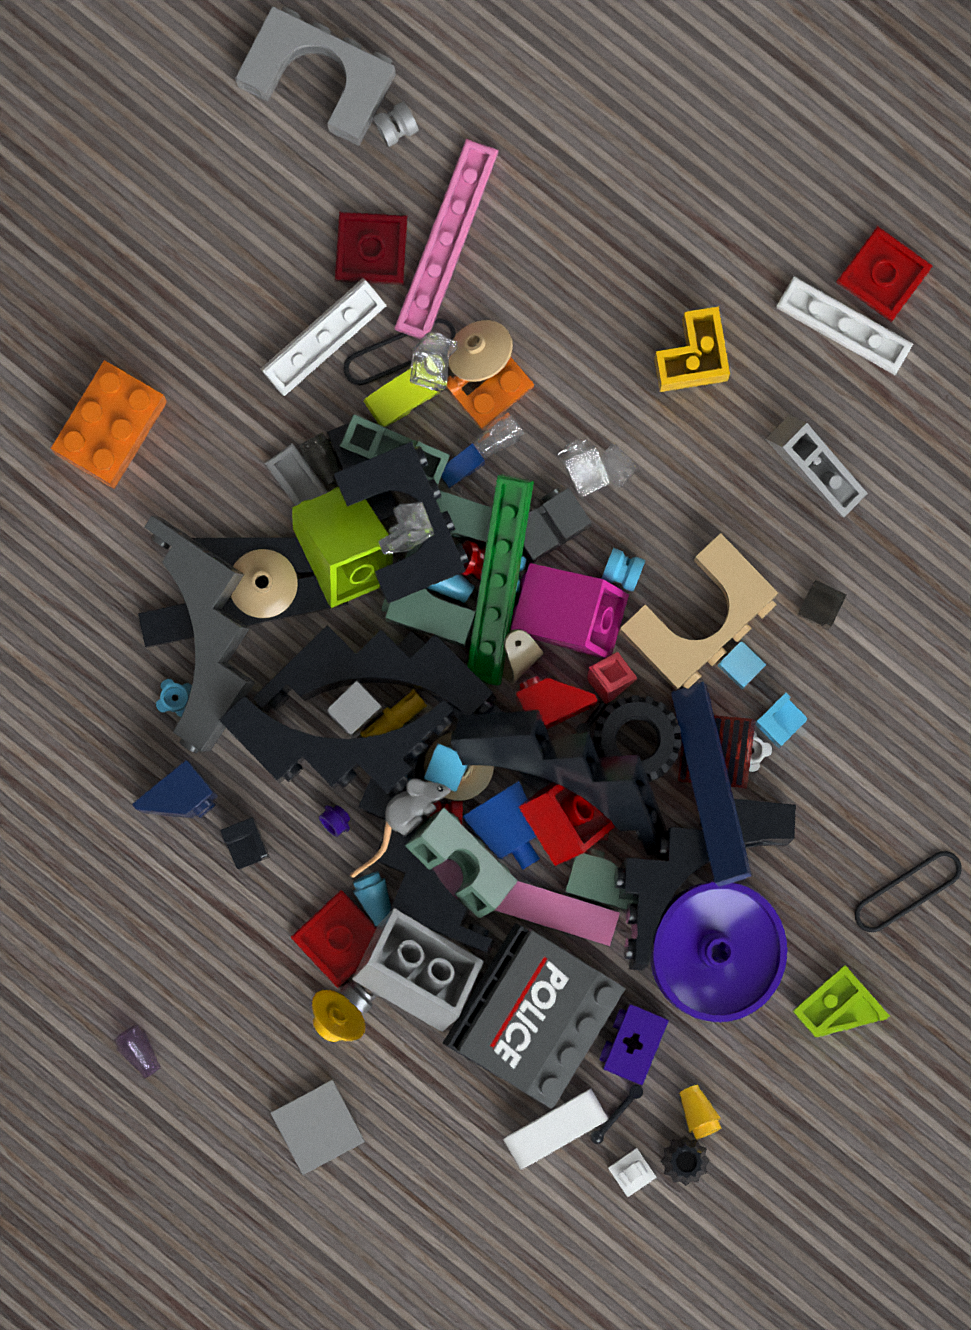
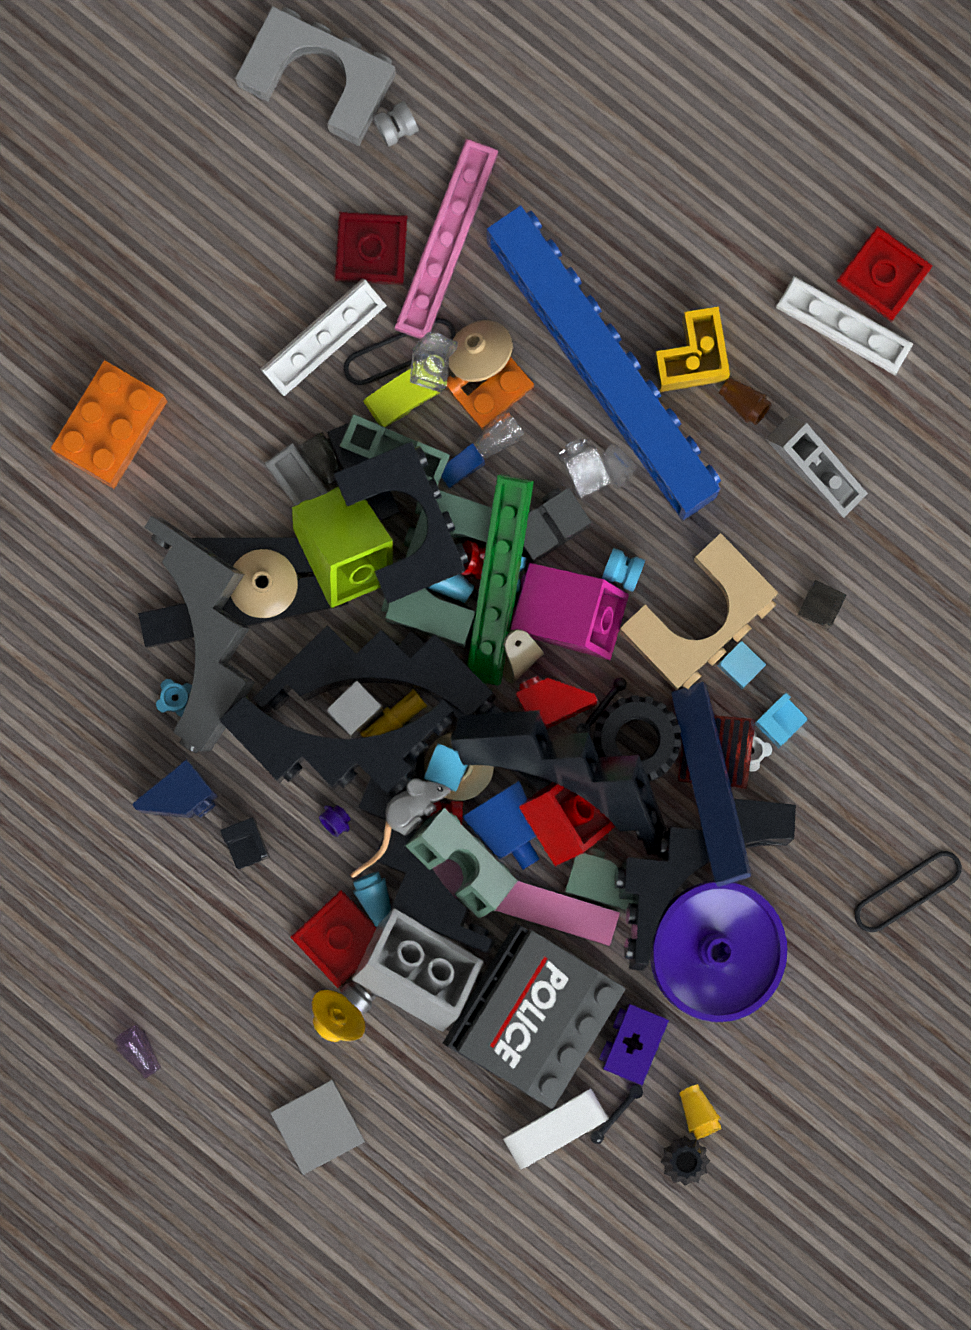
(411, 530): clear bracket -> none
(603, 363): none -> blue brick
(610, 677): coral slope -> none
(632, 1172): white tile -> none
(746, 401): none -> reddish brown cone
(839, 1005): lime wing -> none

